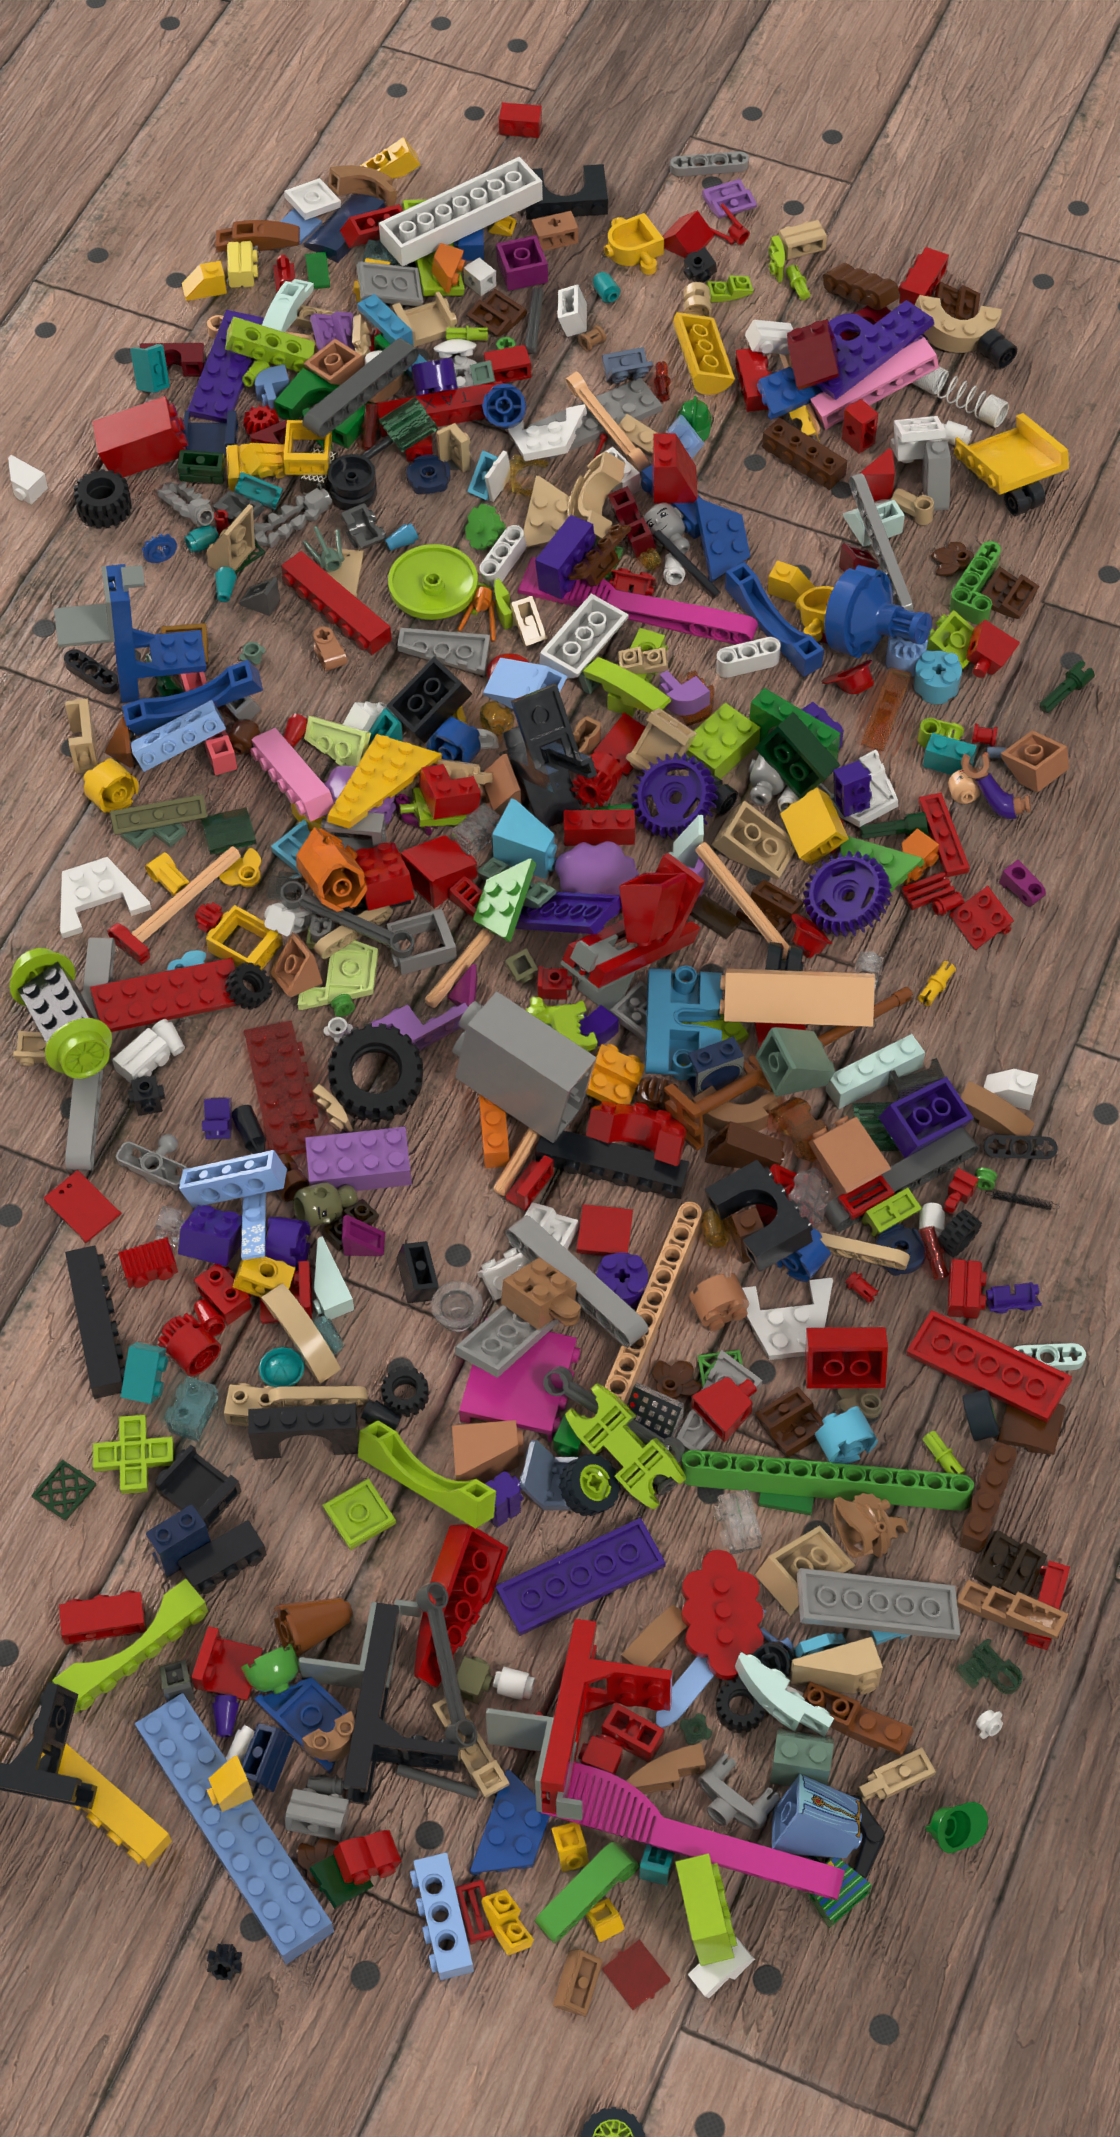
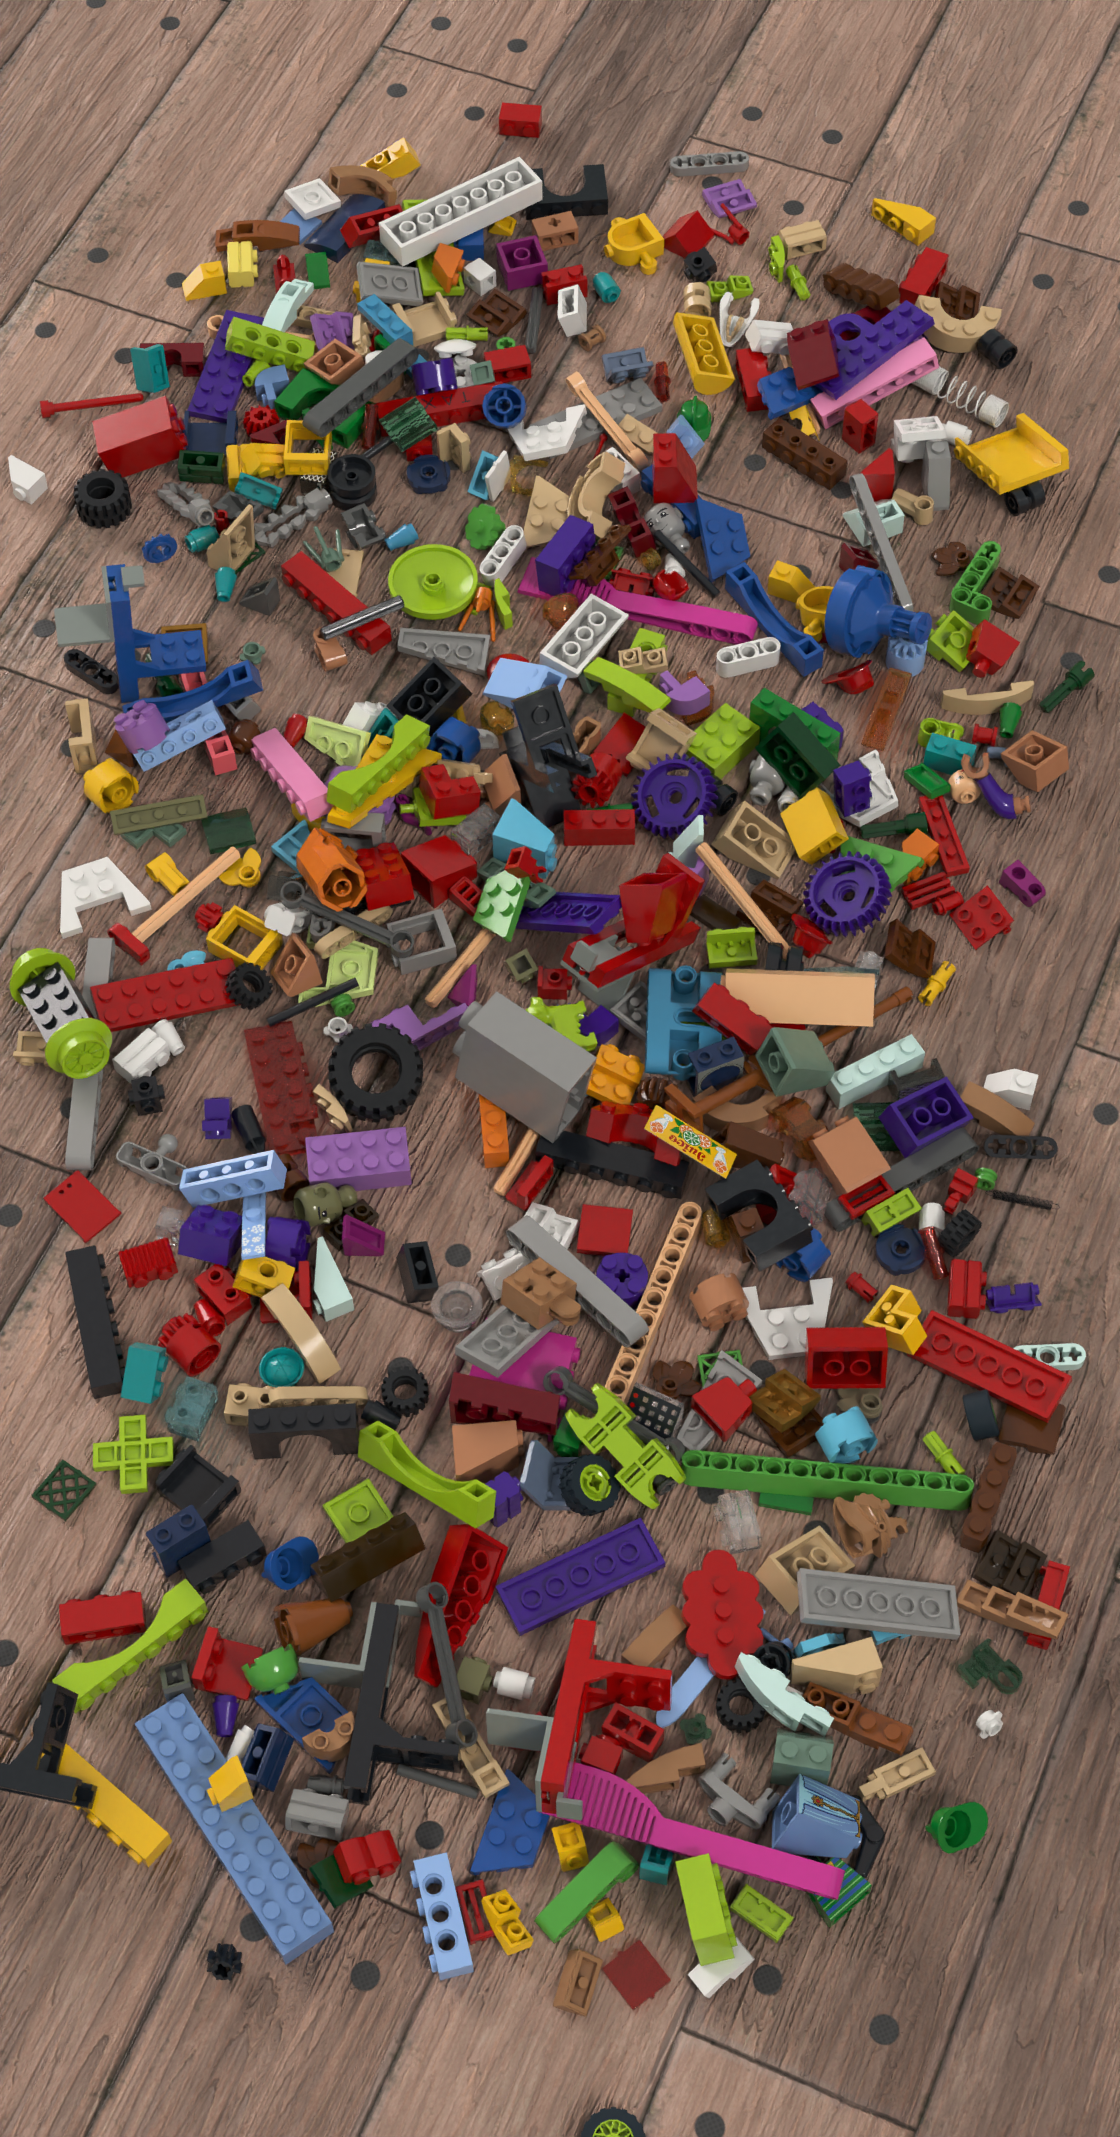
(49, 408): none -> red piece
(141, 727): none -> medium lavender brick
(290, 1563): none -> blue piece
(312, 1002): none -> black bar
(329, 1334): clear light blue cone -> none
(354, 786): none -> lime arch
(362, 617): none -> axle
(367, 1557): none -> dark brown slope
(485, 1401): none -> dark red wedge
(523, 865): none -> red piece
(528, 621): slope -> none
(560, 279): none -> red brick
(560, 609): none -> clear orange helmet
(594, 869): medium lavender piece -> none
(670, 585): none -> red hair
(690, 1141): none -> sticker
(731, 947): none -> lime bracket
(732, 326): none -> white animal
(732, 1018): none -> red brick
(761, 1913): none -> lime plate
(784, 1400): none -> pearl gold slope
(847, 969): none -> clear light blue piece
(866, 1251): tan beam -> none
(899, 1315): none -> yellow brick
(905, 219): none -> yellow slope
(910, 949): none -> reddish brown slope
(927, 781): none -> green tile
(937, 676): medium azure brick -> none
(986, 703): none -> tan slope
(1009, 718): none -> green cone

